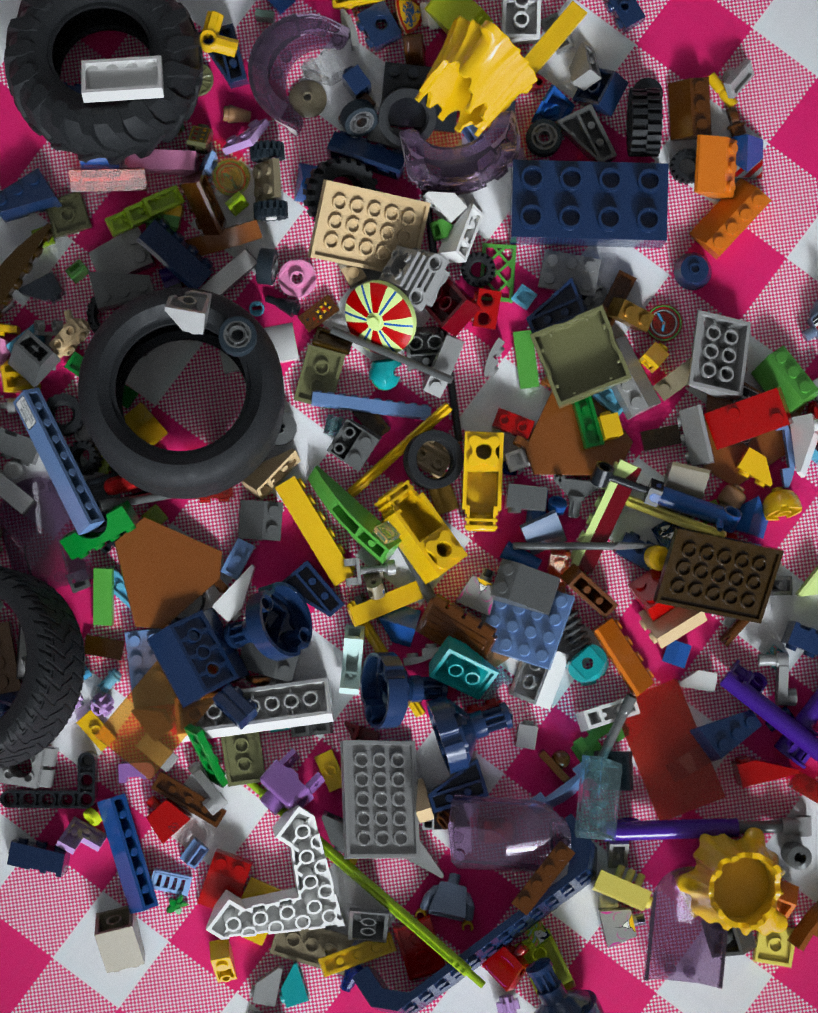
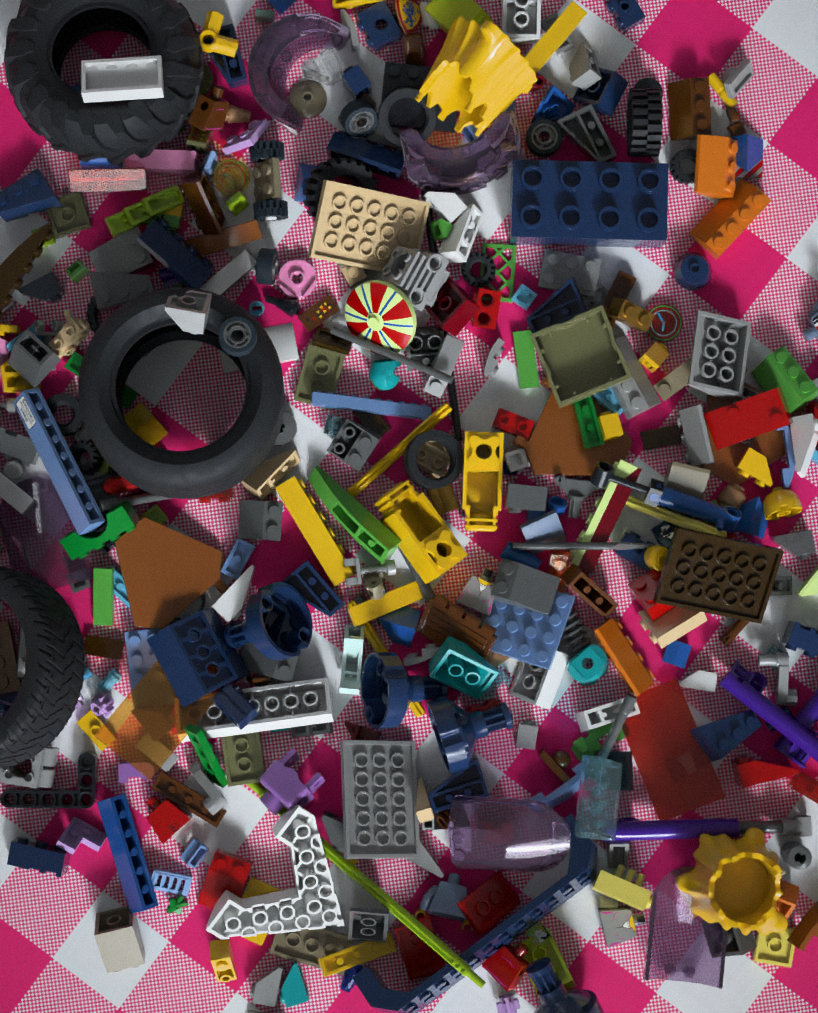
(92, 816): neon yellow tile -> none
(210, 111): none -> reddish brown torso
(329, 769): yellow plate -> none
(386, 532): clear tile -> none
(488, 903): none -> red tile
(543, 877): reddish brown plate -> none
(796, 543): none -> flat silver slope

